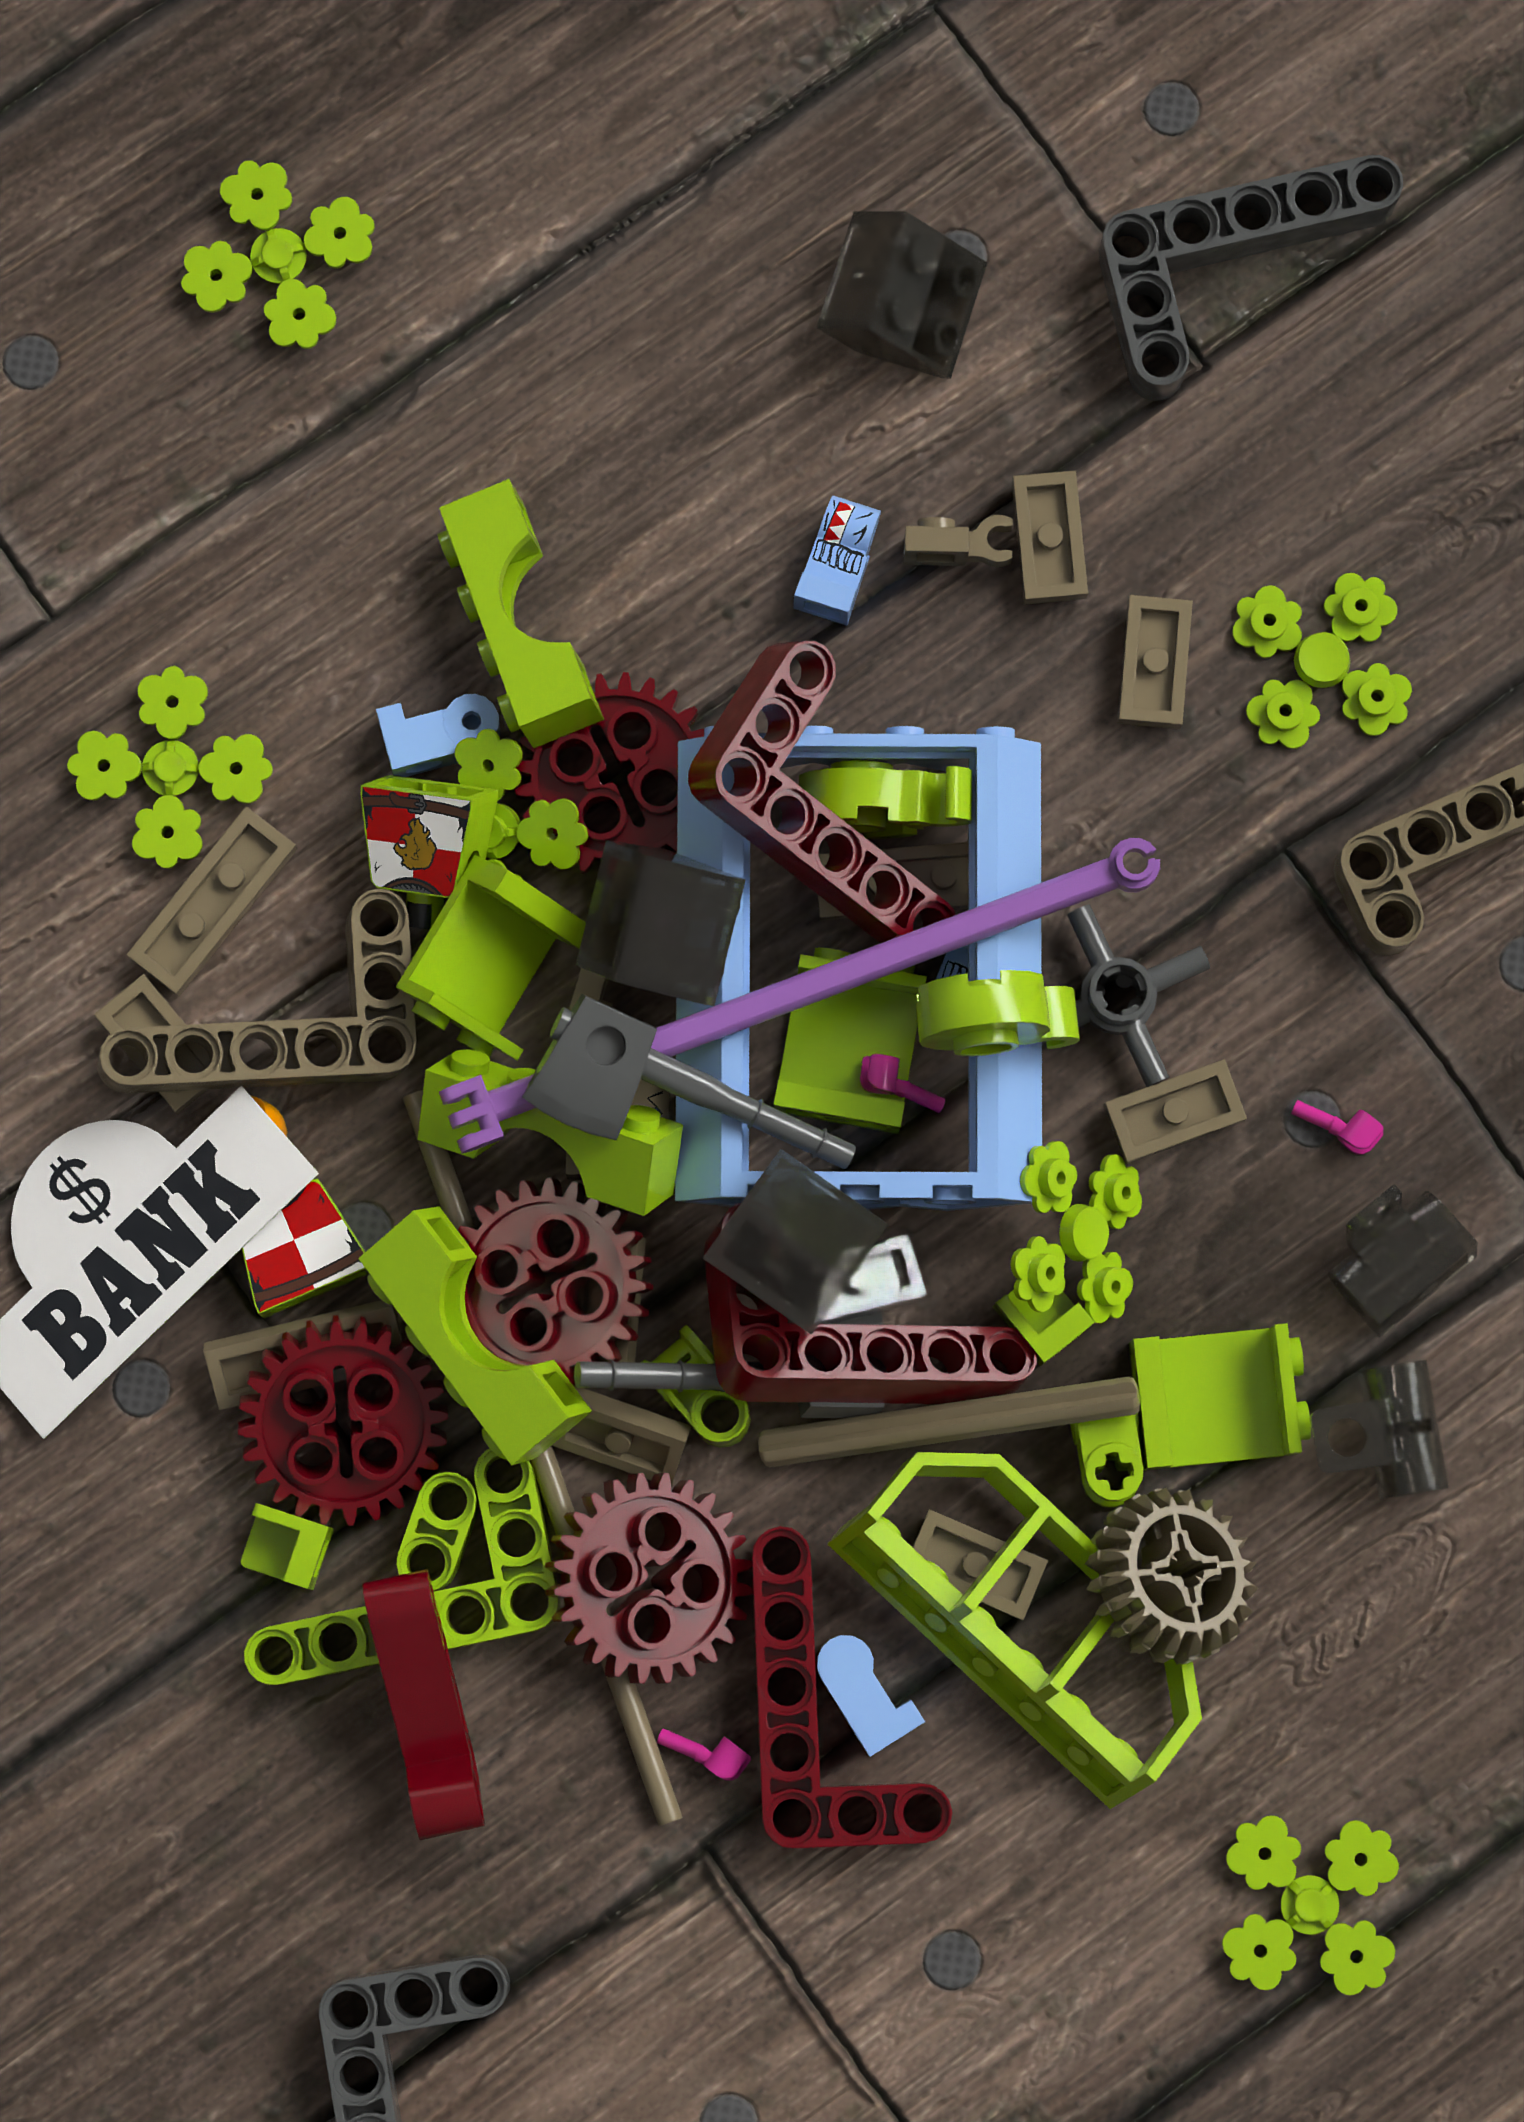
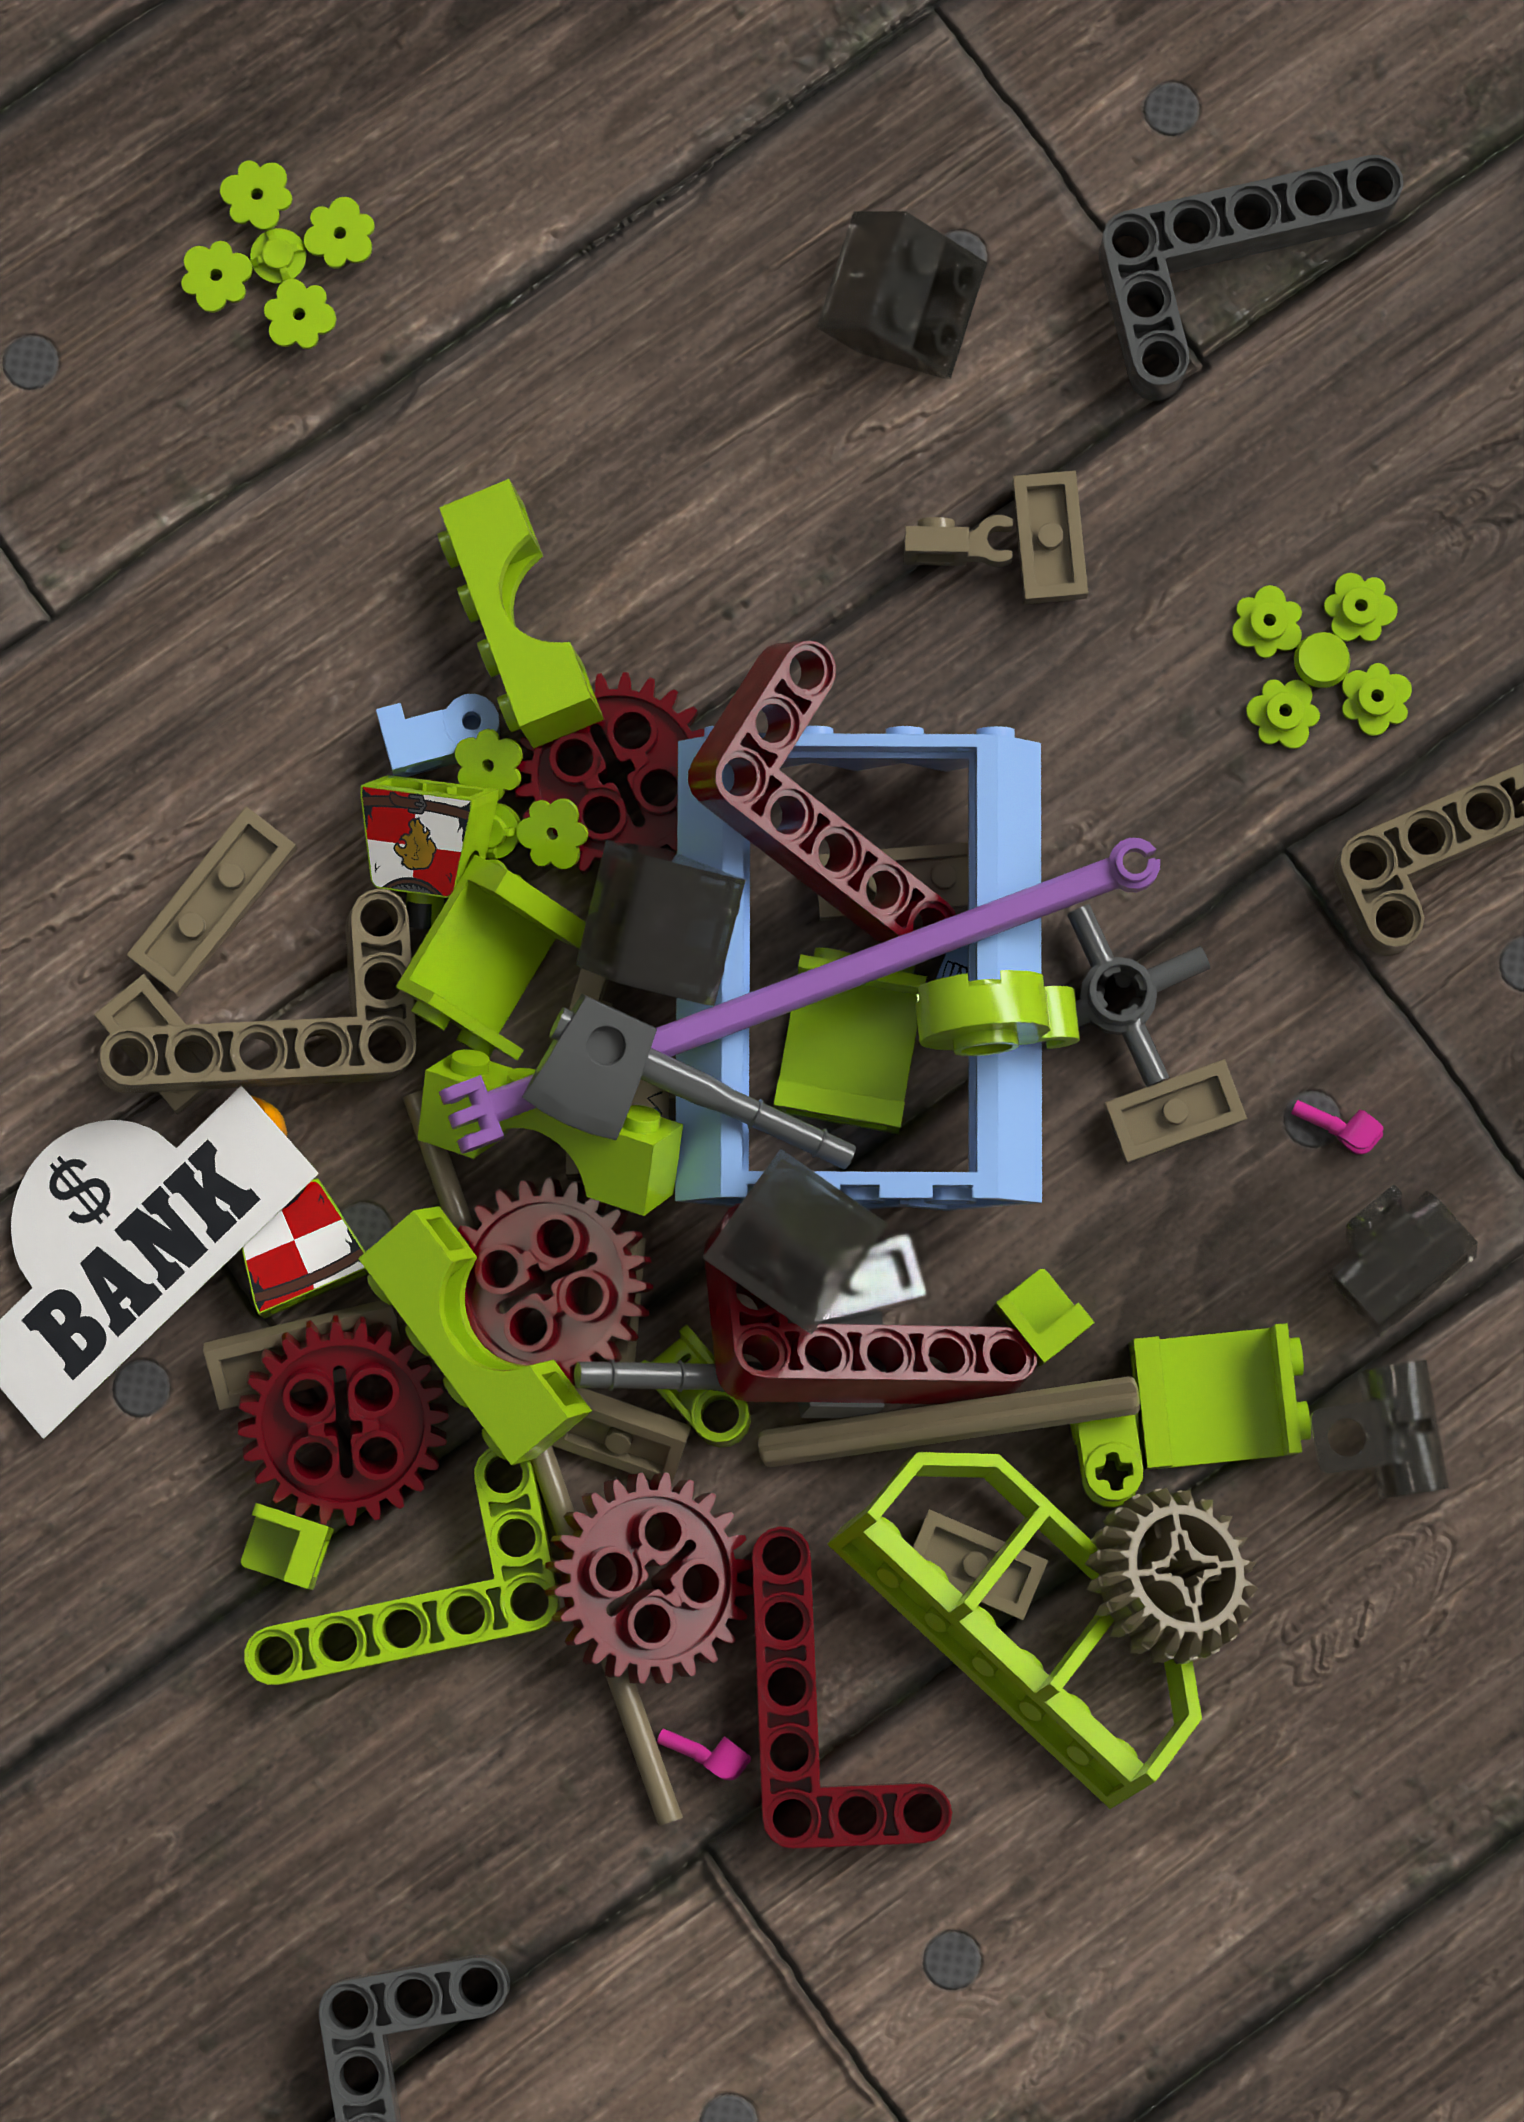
(170, 767): lime plant -> none
(425, 1704): dark red beam -> none
(428, 1529): lime beam -> none
(837, 561): light blue leg -> none
(848, 1675): light blue leg -> none
(880, 1077): dark pink hand -> none
(891, 801): lime piece -> none
(1081, 1232): lime plant -> none
(1155, 662): dark tan plate -> none
(1310, 1905): lime plant -> none

